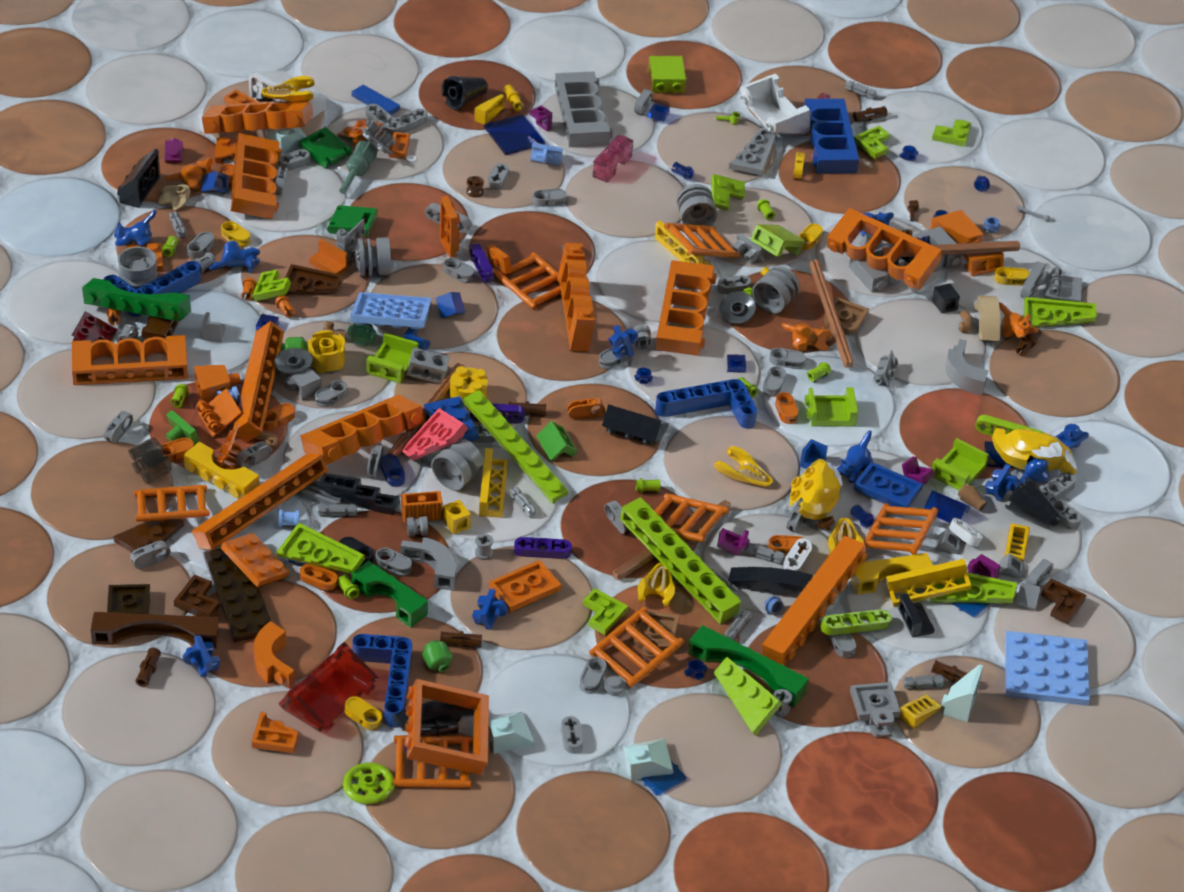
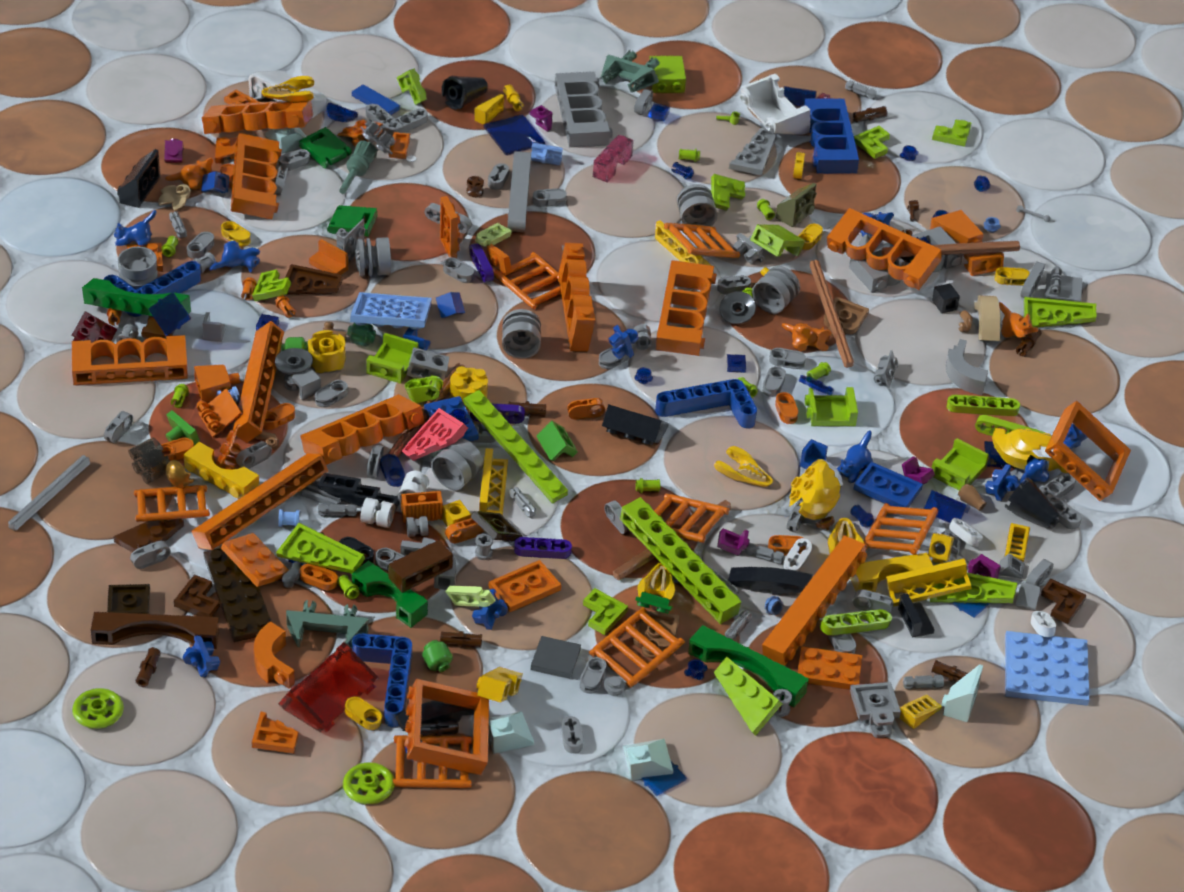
(48, 493): none -> light grey axle
(98, 708): none -> lime plate
(169, 313): none -> clear blue piece
(177, 474): none -> pearl gold hair
(292, 575): none -> dark grey arm
(340, 113): none -> clear blue tile
(348, 624): none -> sand green hose
(377, 512): none -> white wheel
(411, 82): none -> lime plate
(414, 483): none -> white wheel
(420, 566): none -> reddish brown brick
(423, 390): none -> lime piece
(460, 415): none -> clear blue plate
(467, 530): none -> orange piece
(470, 596): none -> yellowish green hinge
(493, 235): none -> yellowish green hinge
(496, 526): none -> dark brown plate
(499, 684): none -> yellow arch
(519, 191): none -> light grey beam
(521, 333): none -> light grey wheel
(555, 657): none -> dark grey tile
(631, 71): none -> sand green hose
(650, 599): none -> green piece
(689, 154): none -> lime pin
(797, 205): none -> olive slope
(798, 96): none -> clear blue panel
(816, 384): none -> clear blue tile
(830, 667): none -> orange plate
(875, 601): none -> light grey piece
(947, 541): none -> yellow brick
(1010, 405): none -> lime beam
(1043, 623): none -> white beam
(1101, 437): none -> orange window

